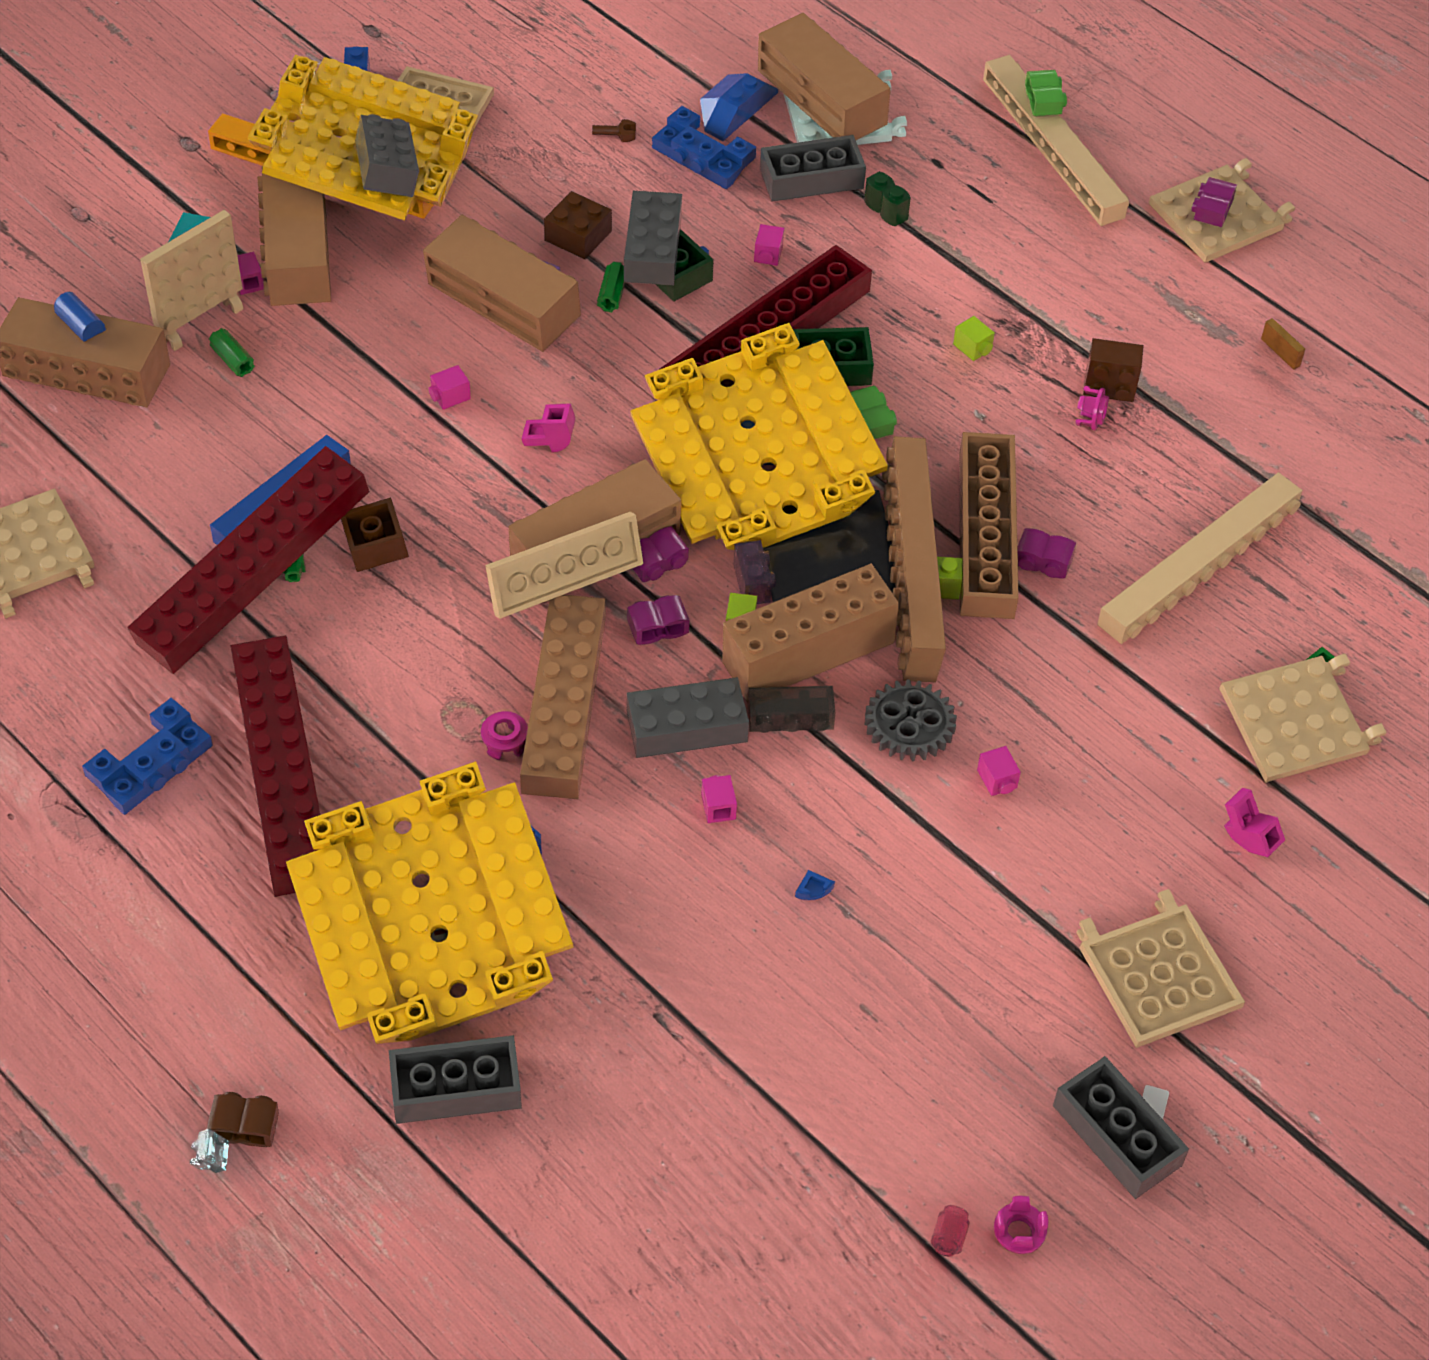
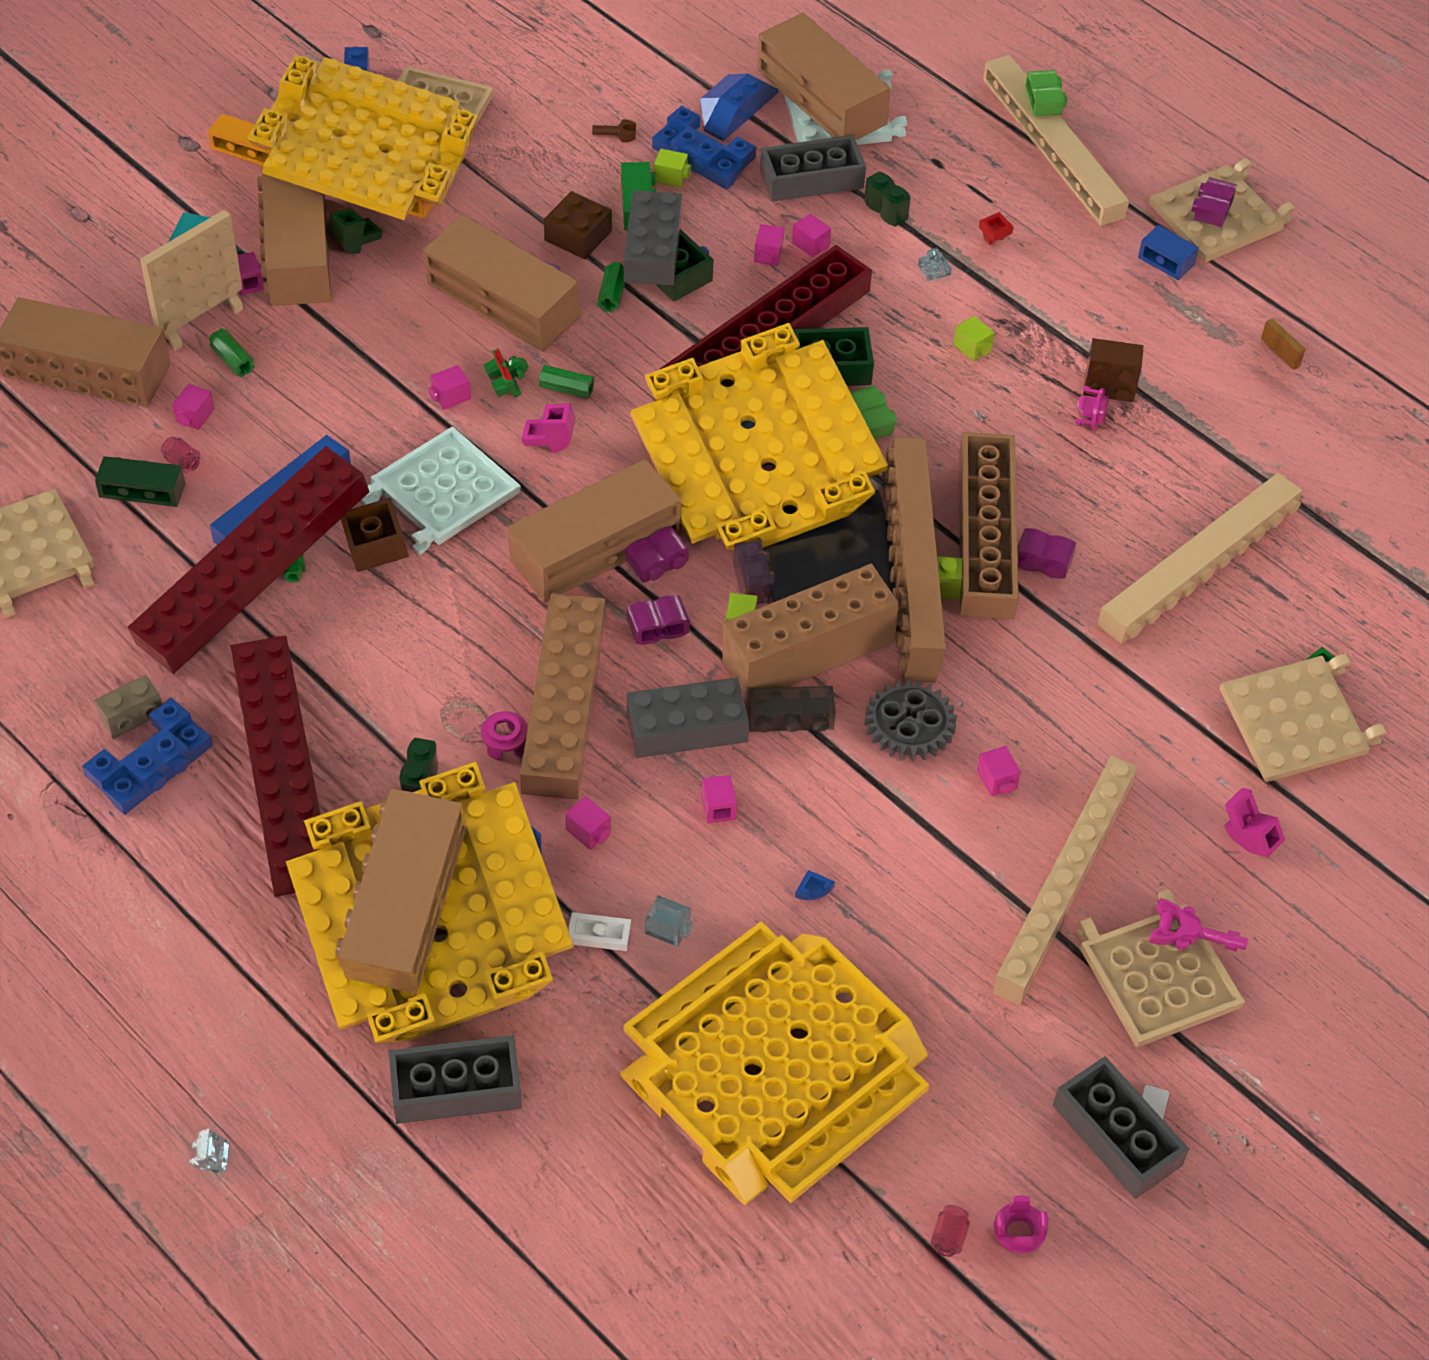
(78, 316): blue brick -> none
(128, 706): none -> dark tan brick
(140, 481): none -> dark green brick
(180, 453): none -> clear pink brick
(193, 406): none -> dark pink brick
(244, 1120): reddish brown brick -> none
(352, 230): none -> dark green brick
(386, 155): dark grey brick -> none
(402, 890): none -> medium nougat brick
(420, 764): none -> dark green brick
(443, 487): none -> light aqua plate
(514, 368): none -> green hips
(564, 564): tan plate -> none
(566, 381): none -> green axle
(588, 823): none -> dark pink brick
(599, 931): none -> white plate
(634, 177): none -> green brick
(668, 921): none -> clear light blue brick
(671, 168): none -> lime brick
(811, 235): none -> dark pink brick
(813, 1093): none -> yellow slope
(934, 265): none -> clear light blue tile
(995, 227): none -> red tile
(1064, 881): none -> tan brick
(1168, 252): none -> blue brick
(1189, 929): none -> dark pink piece

